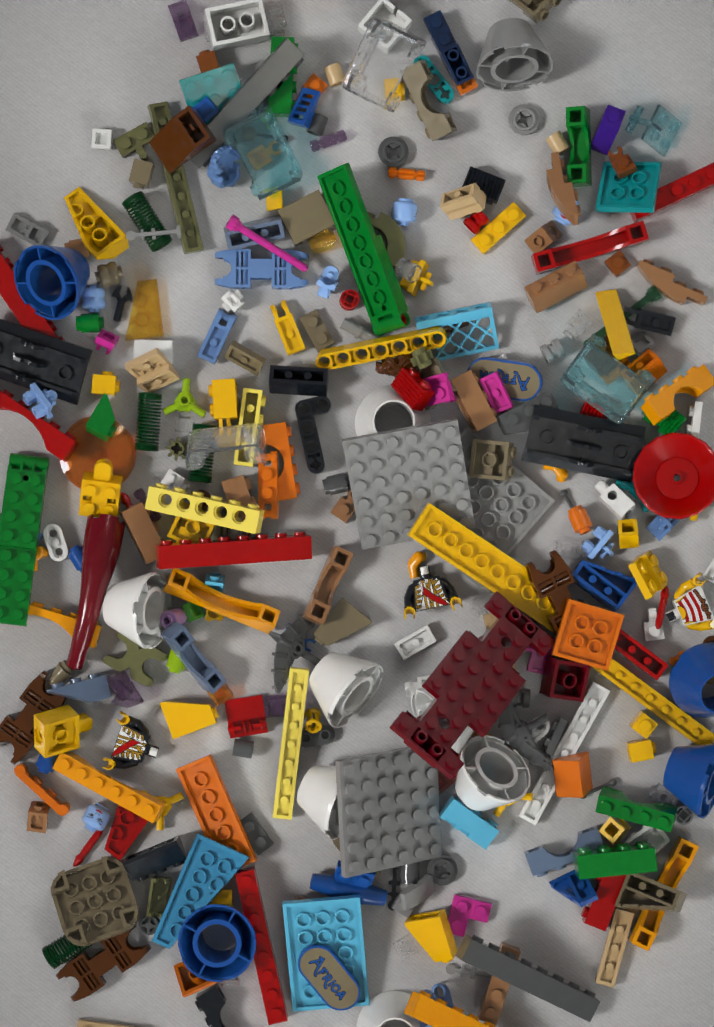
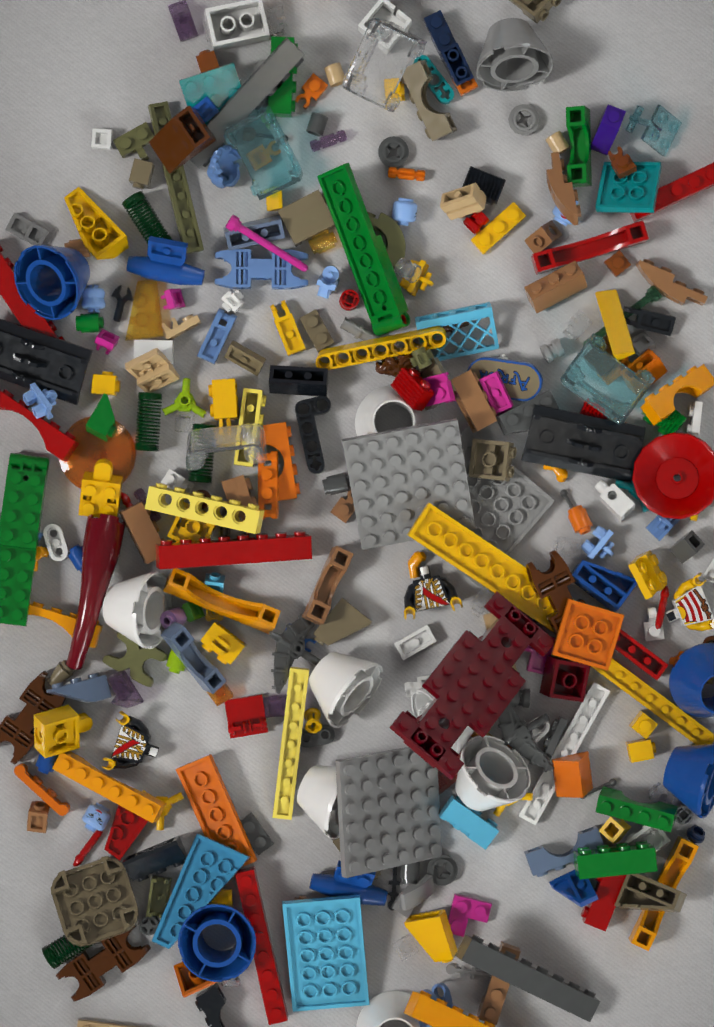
(108, 274): dark tan piece -> none
(131, 235): light grey piece -> none
(166, 263): none -> blue plate
(174, 299): none -> dark pink tile
(174, 444): olive gear -> none
(188, 323): none -> tan plate
(188, 716): yellow slope -> none
(222, 643): none -> yellow brick
(243, 748): dark grey beam -> none
(308, 115): blue slope -> none
(329, 977): dark tan tile -> none
(614, 947): tan plate -> none
(628, 533): yellow brick -> none
(687, 546): none -> dark grey brick
(695, 834): none -> dark blue plate

